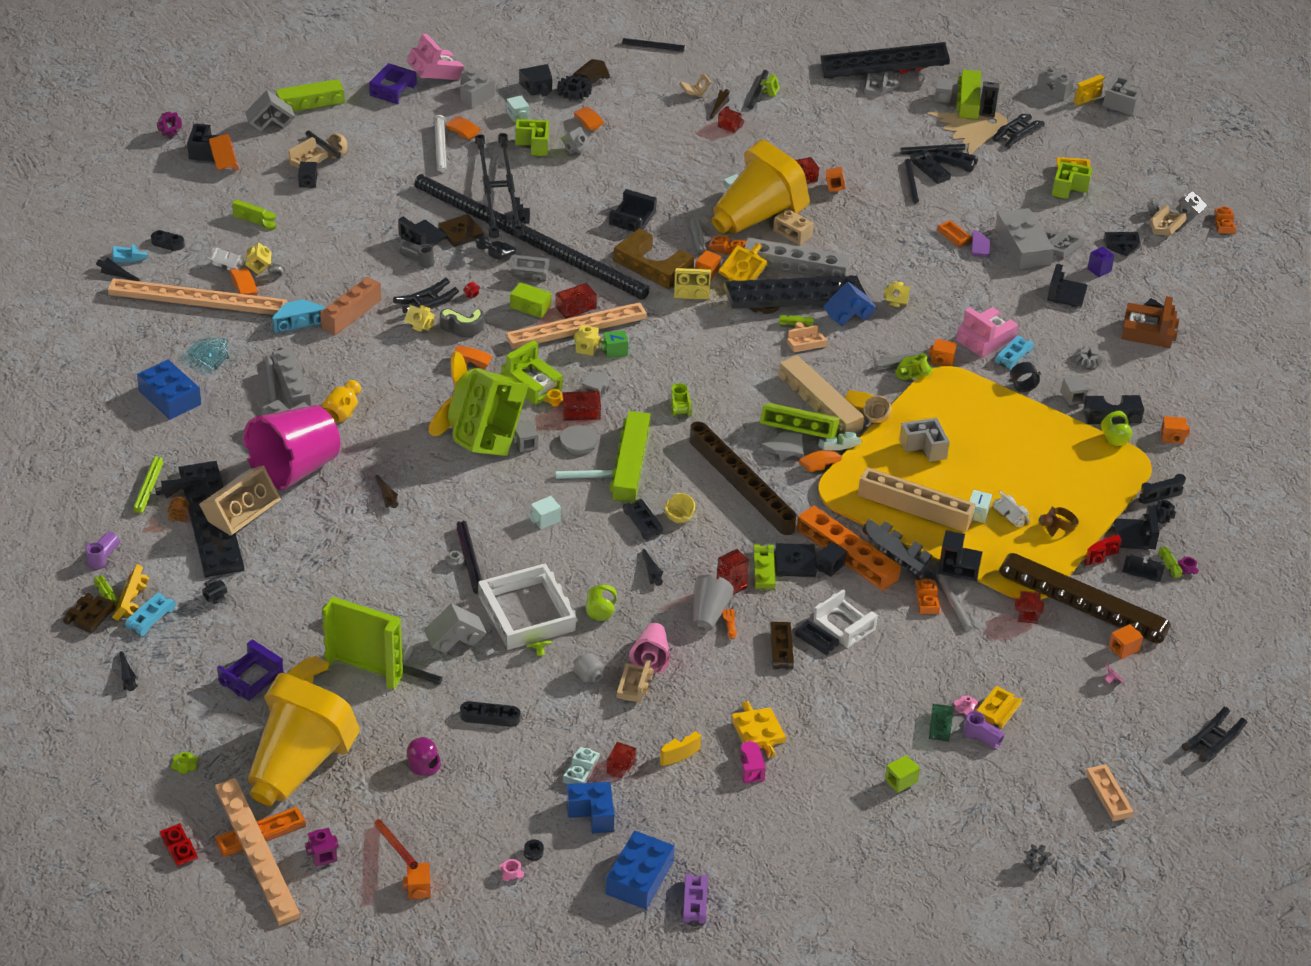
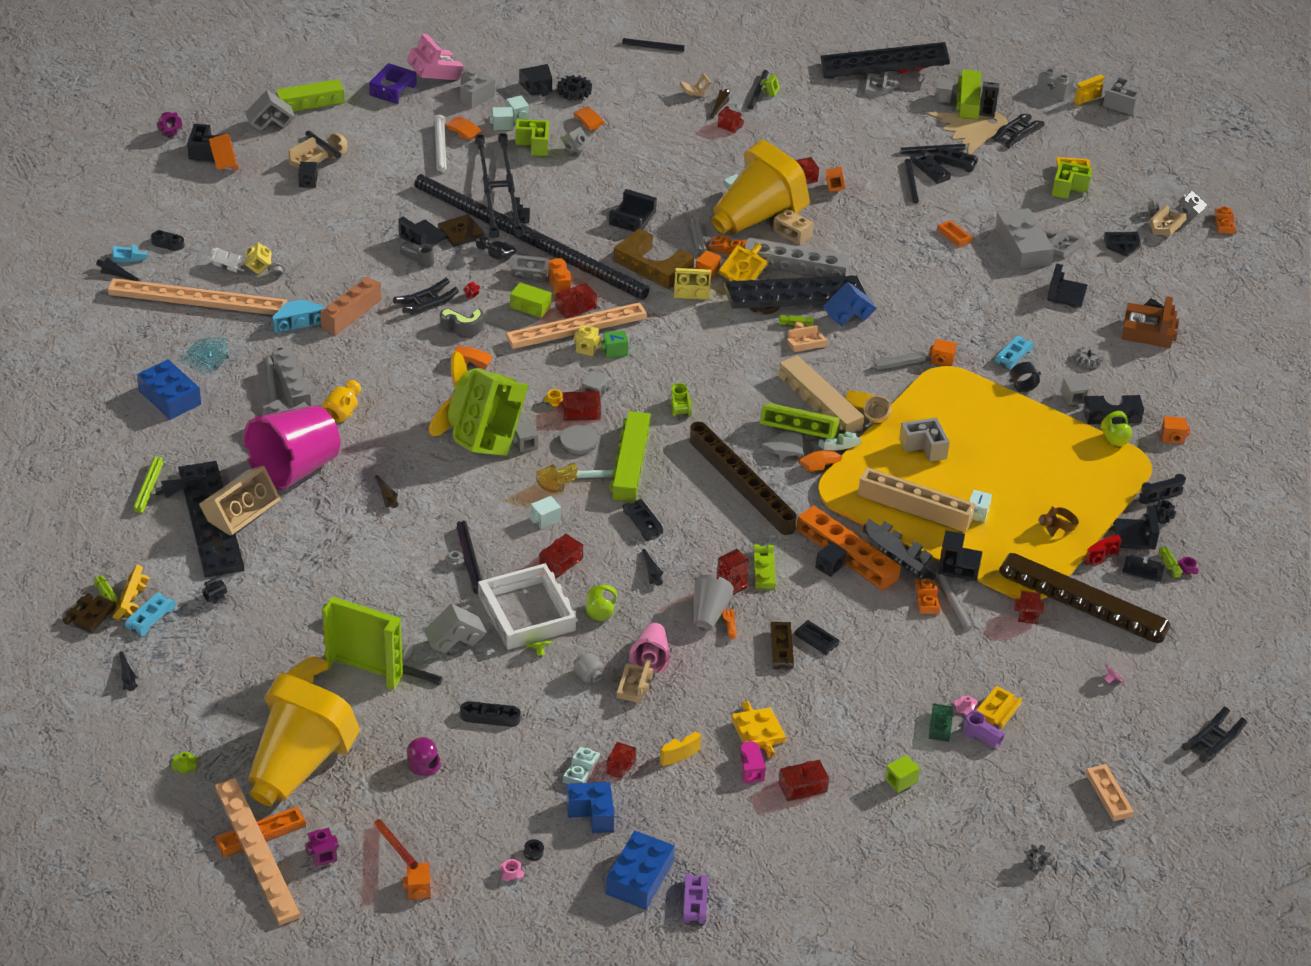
(100, 550): medium lavender piece -> none
(178, 509): clear orange brick -> none
(178, 845): red slope -> none
(243, 281): orange slope -> none
(254, 214): lime hinge -> none
(255, 654): dark purple panel -> none
(420, 318): light yellow brick -> none
(502, 118): none -> light aqua brick
(527, 368): lime brick -> none
(553, 480): none -> clear yellow brick
(558, 275): none -> orange brick
(562, 555): none -> clear red brick
(593, 70): dark brown slope -> none
(680, 508): light yellow hair -> none
(795, 560): black plate -> none
(803, 780): none -> clear red brick
(858, 630): white panel -> none
(901, 299): light yellow brick -> none
(913, 367): lime piece -> none
(980, 245): medium lavender slope -> none
(985, 331): bright pink brick -> none
(1017, 514): white hinge -> none
(1100, 261): dark purple brick -> none
(1125, 641): orange brick -> none

